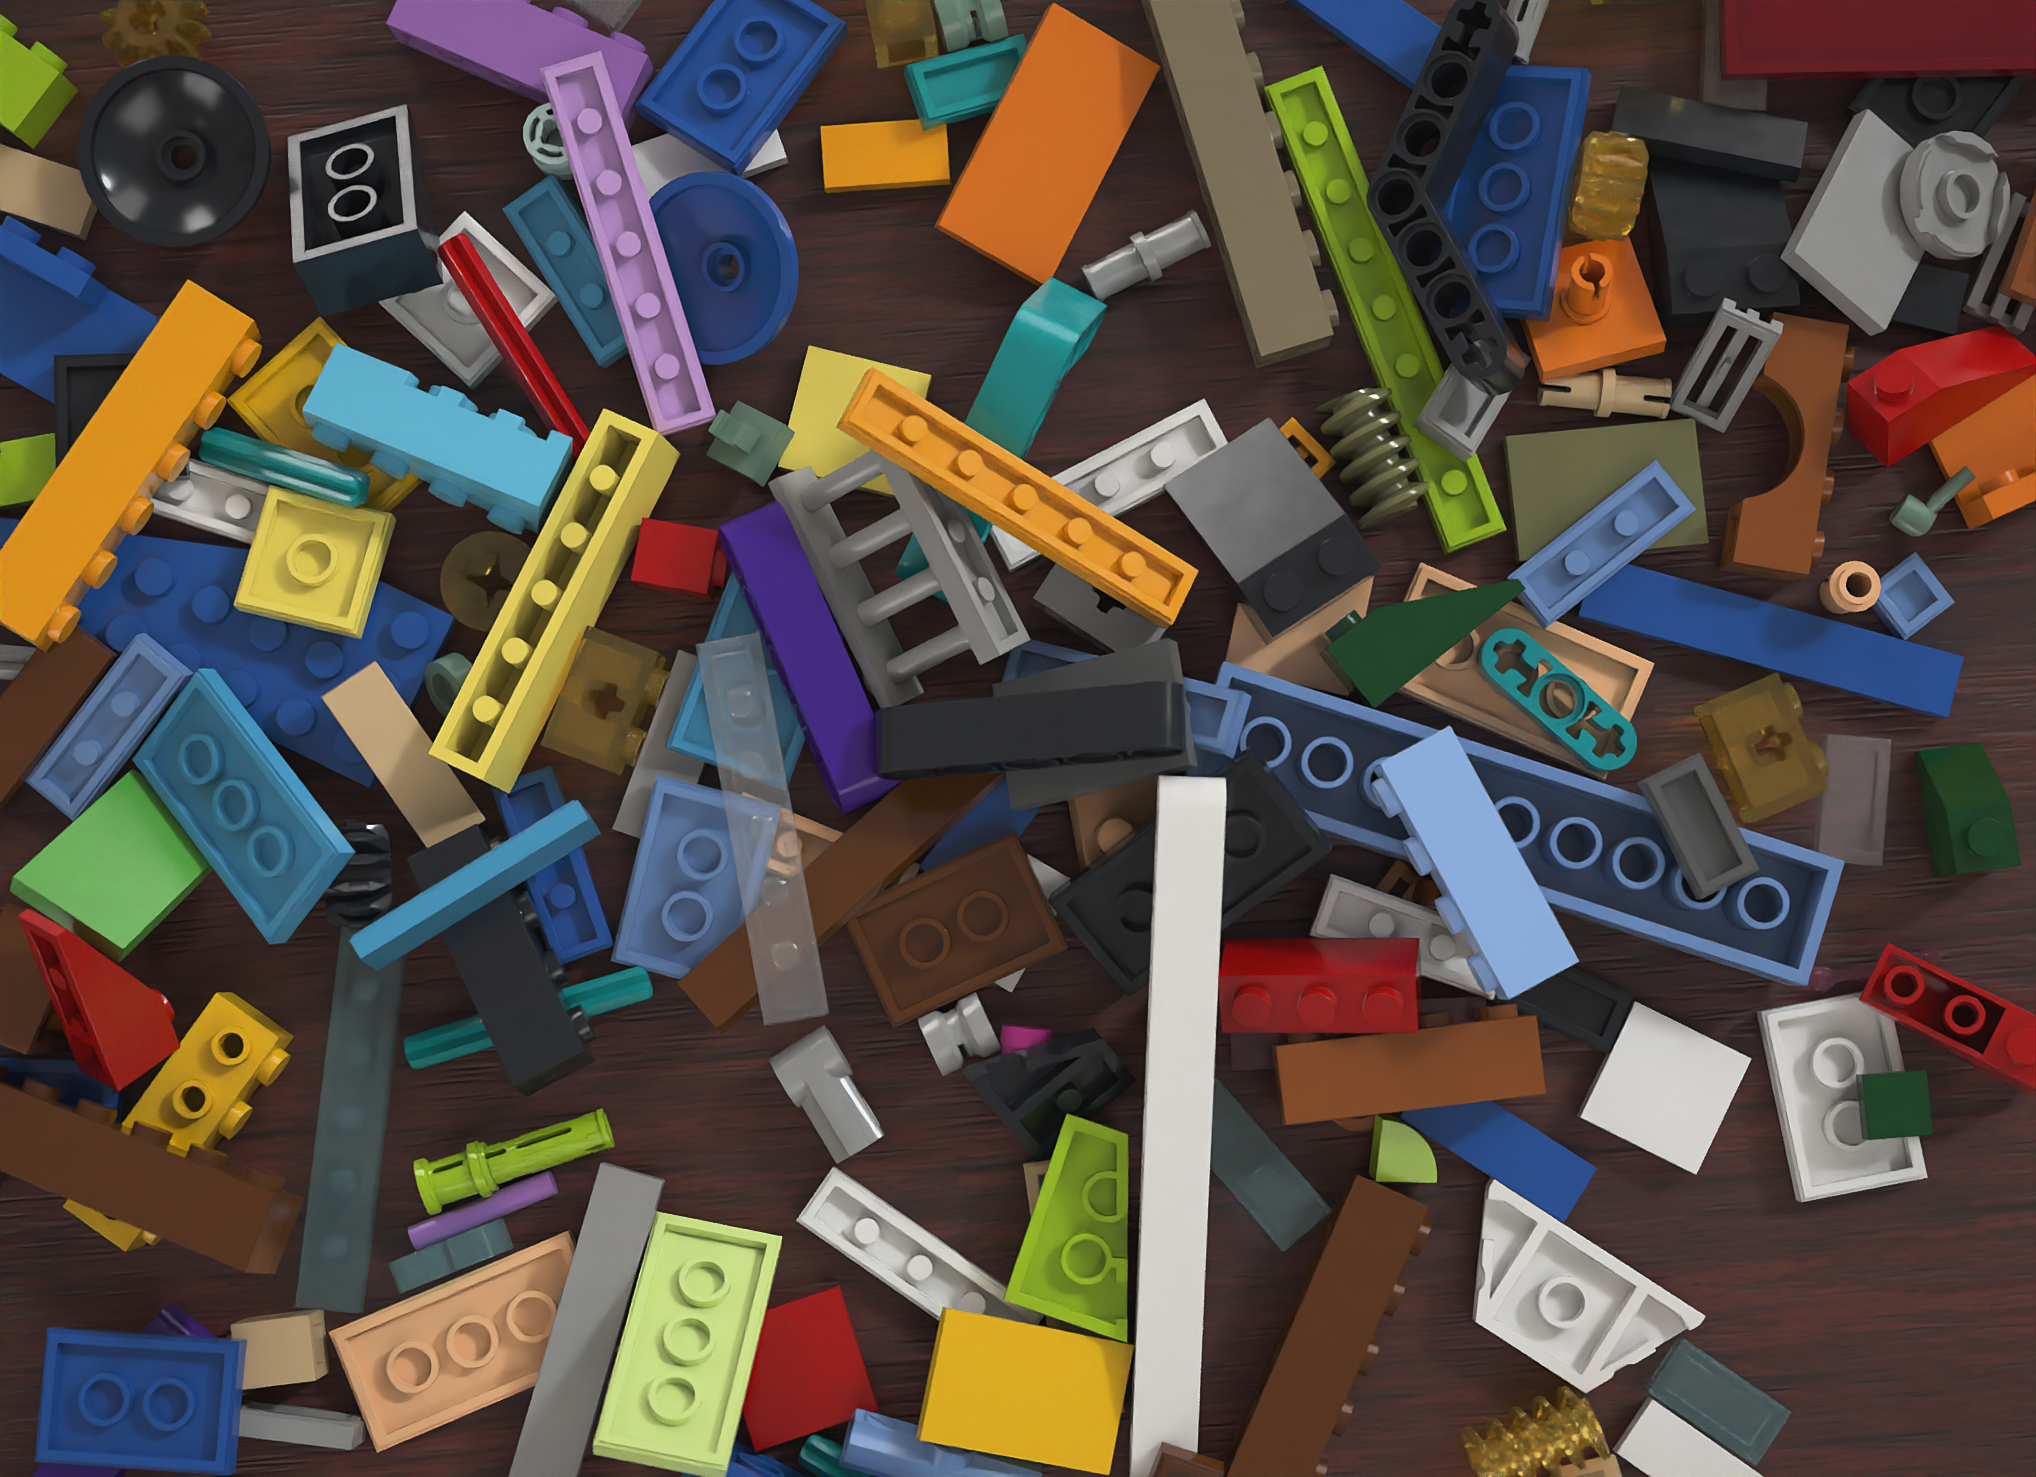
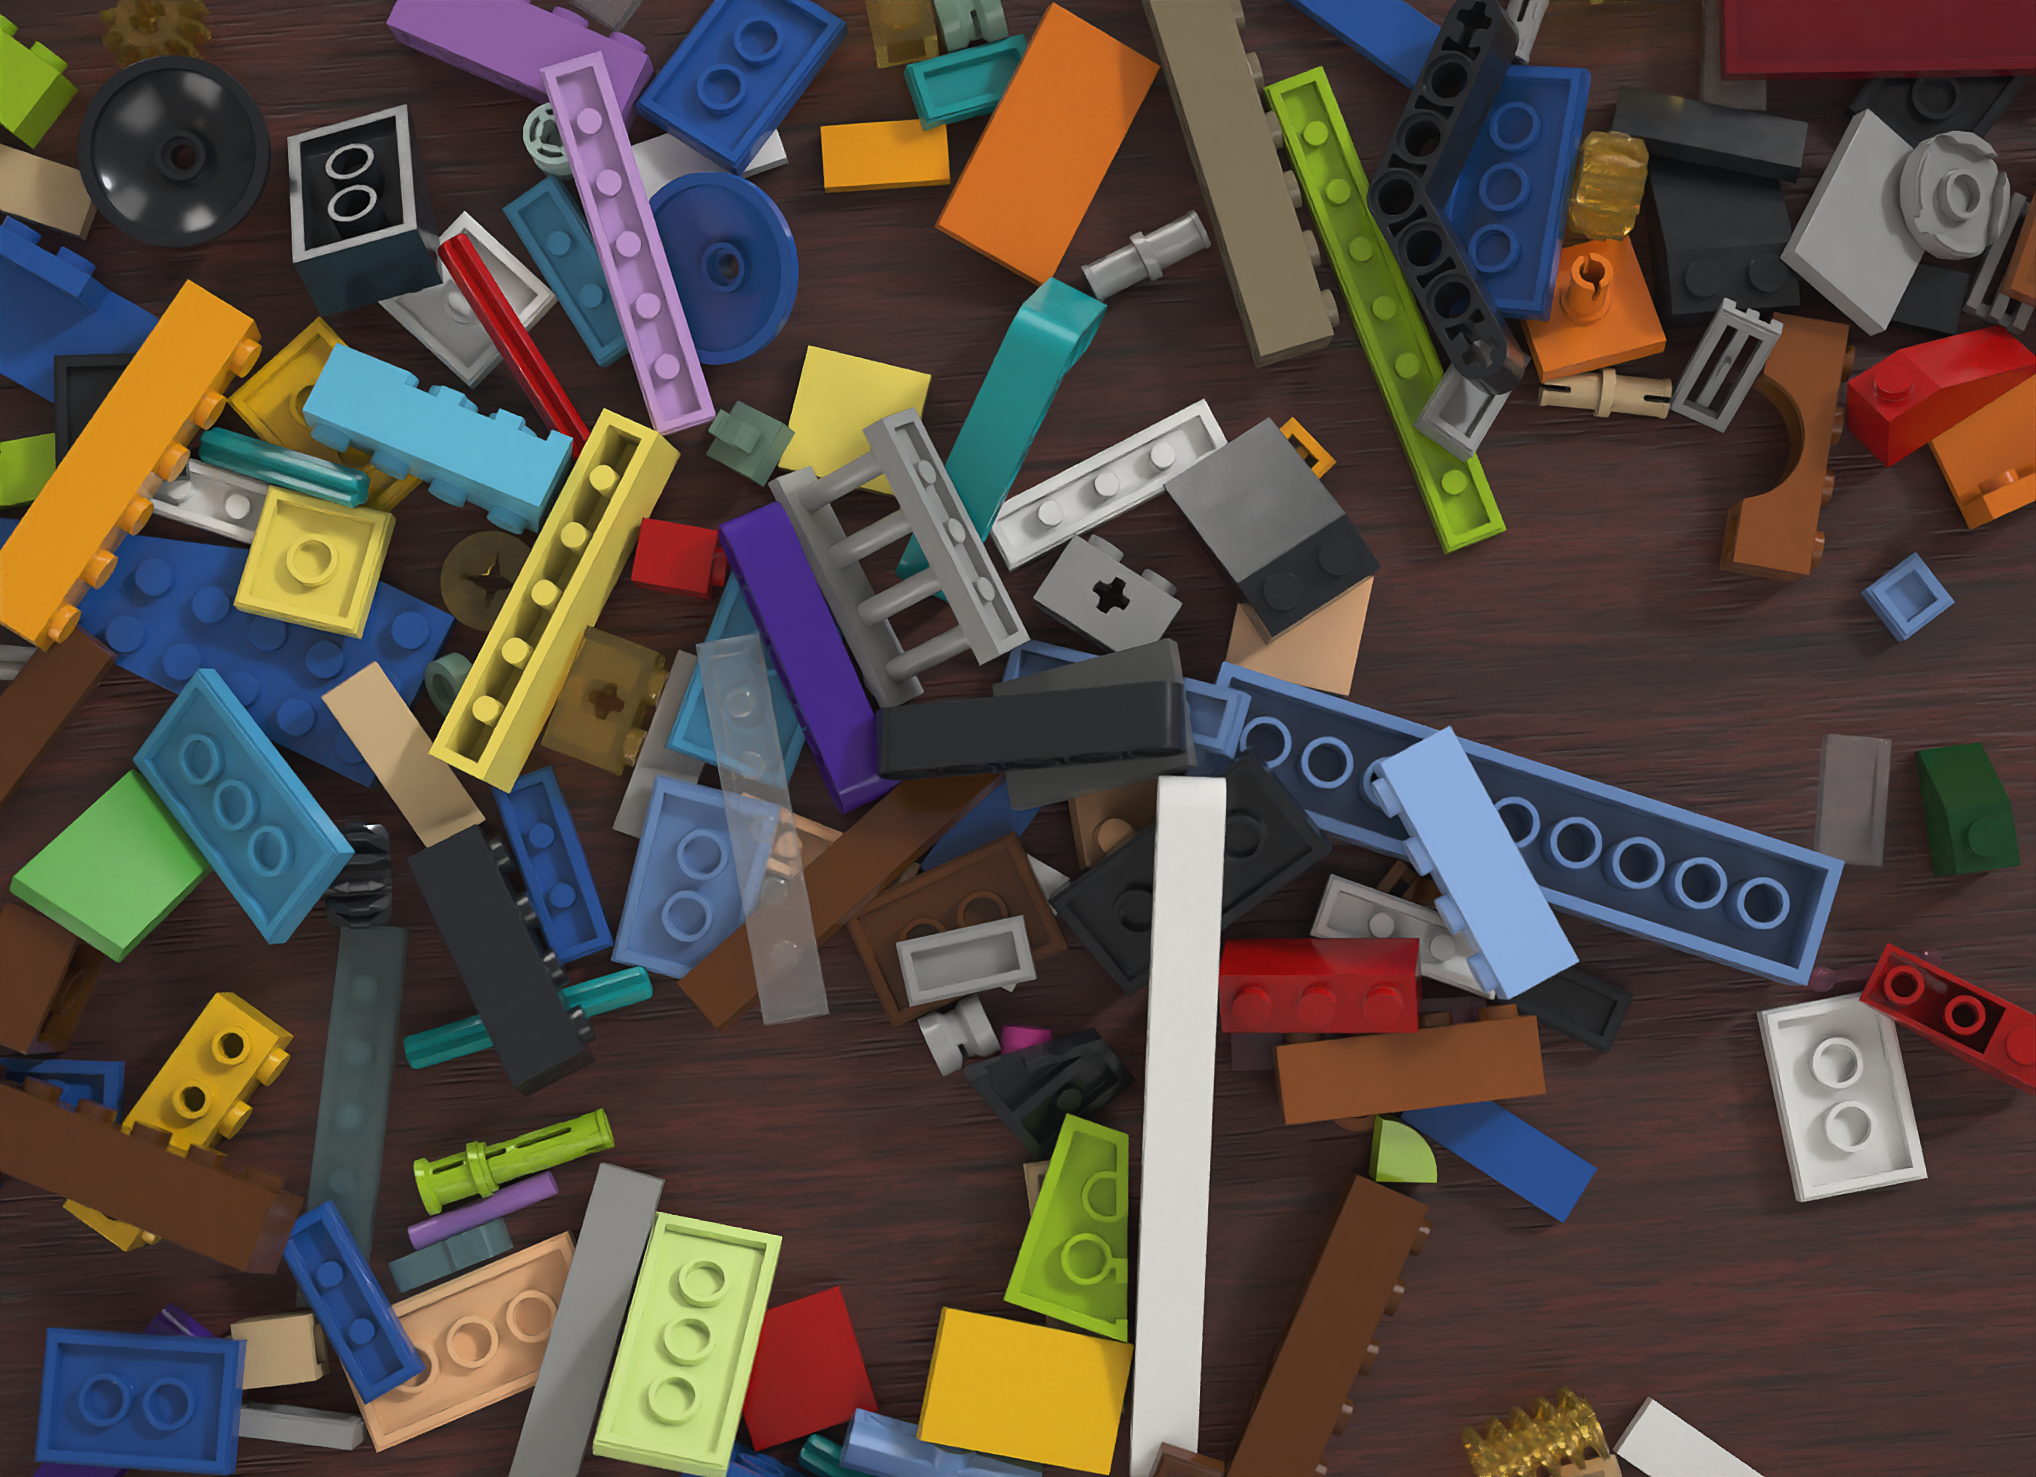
(107, 1014): red slope -> none
(109, 726): medium blue tile -> none
(350, 1303): none -> blue tile
(474, 885): dark azure tile -> none
(820, 1082): light grey piece -> none
(903, 1252): white tile -> none
(966, 960): none -> light grey tile
(1017, 498): light orange tile -> none
(1260, 1173): clear light blue tile -> none
(1373, 455): olive piece -> none
(1404, 638): dark green slope -> none
(1459, 690): light nougat tile -> none
(1565, 1295): white wing -> none
(1570, 472): olive tile -> none
(1583, 742): teal beam -> none
(1601, 544): medium blue tile -> none
(1664, 1087): white tile -> none
(1698, 826): dark grey tile -> none
(1717, 1400): clear light blue tile -> none
(1770, 781): clear yellow brick -> none
(1775, 639): blue tile -> none
(1863, 584): light nougat pin -> none
(1894, 1104): dark green tile -> none
(1917, 517): sand green hand -> none

